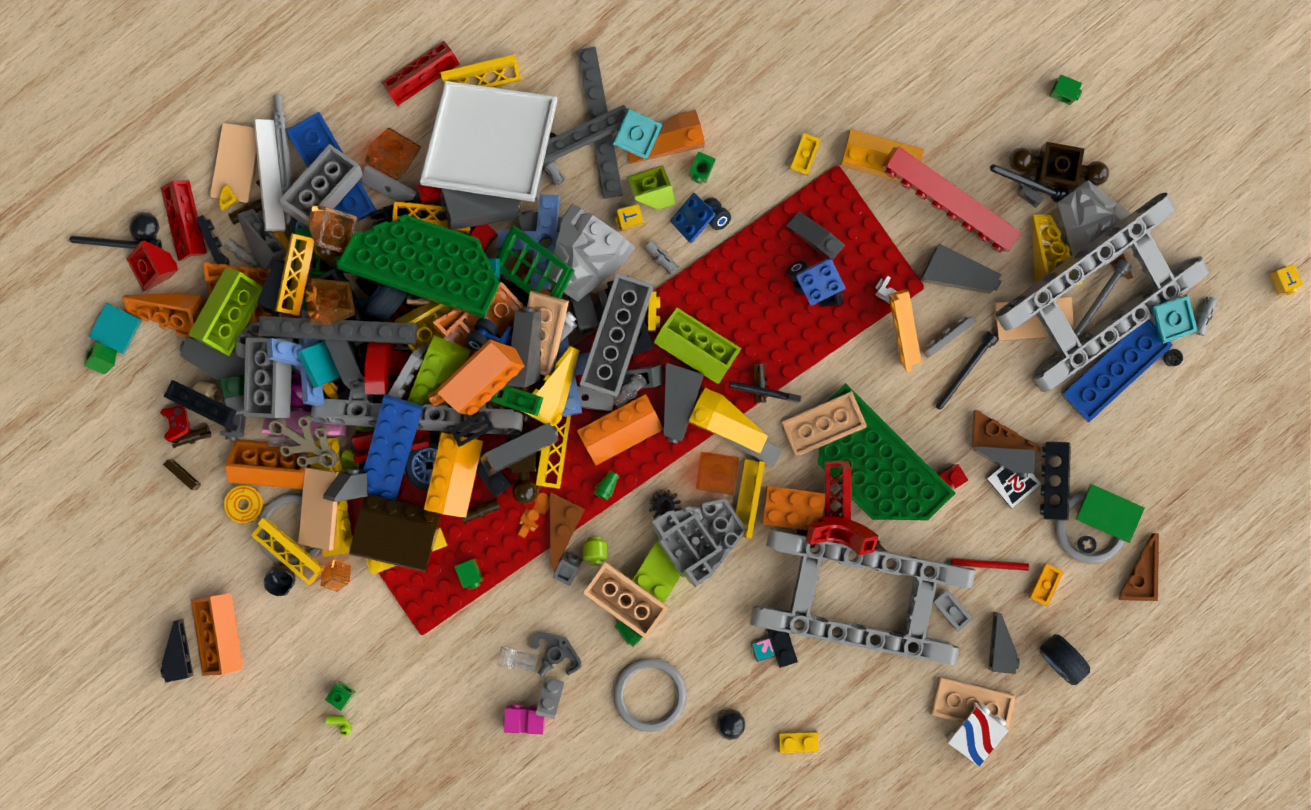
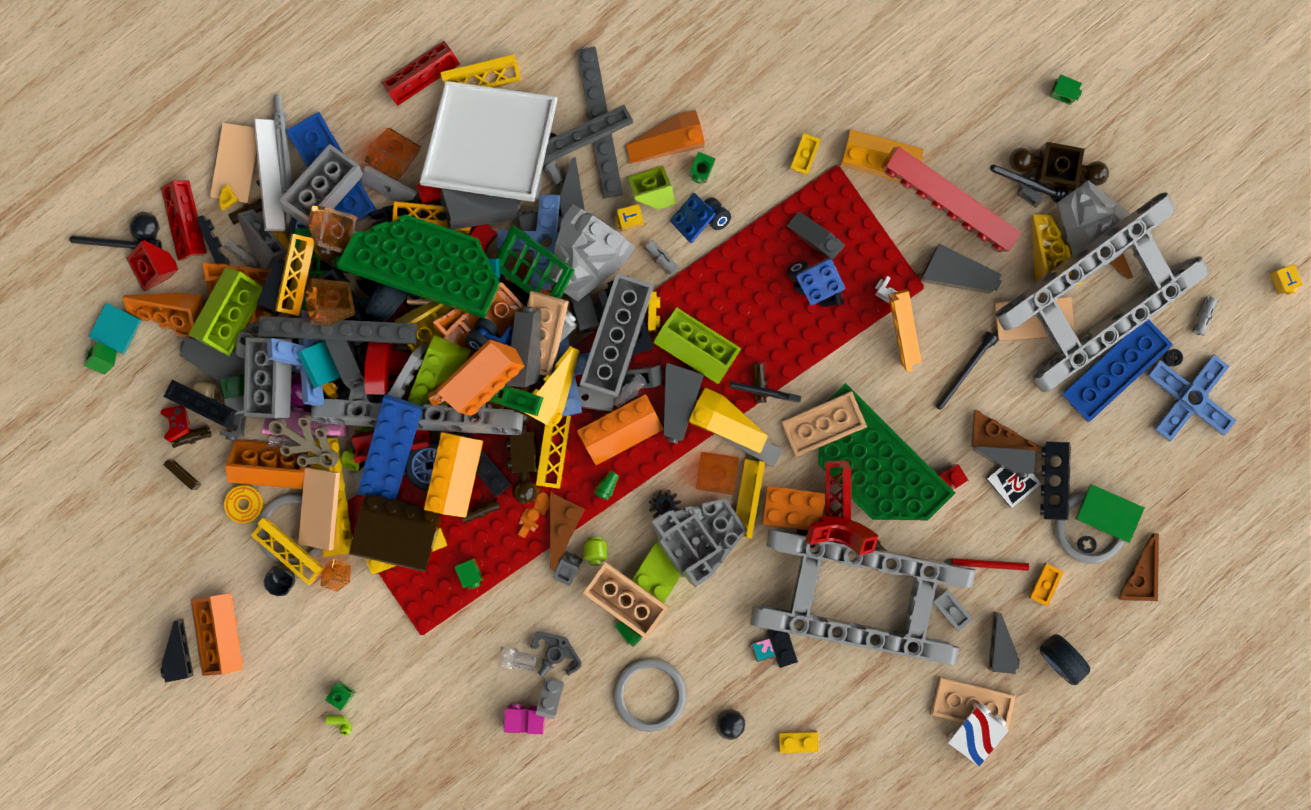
(347, 486): dark grey slope -> none
(457, 436): black tile -> none
(519, 448): dark grey slope -> none
(571, 190): none -> dark grey slope
(637, 133): teal tile -> none
(948, 335): light grey tile -> none
(1121, 269): dark grey piece -> none
(1174, 318): teal tile -> none
(1182, 408): none -> medium blue piece

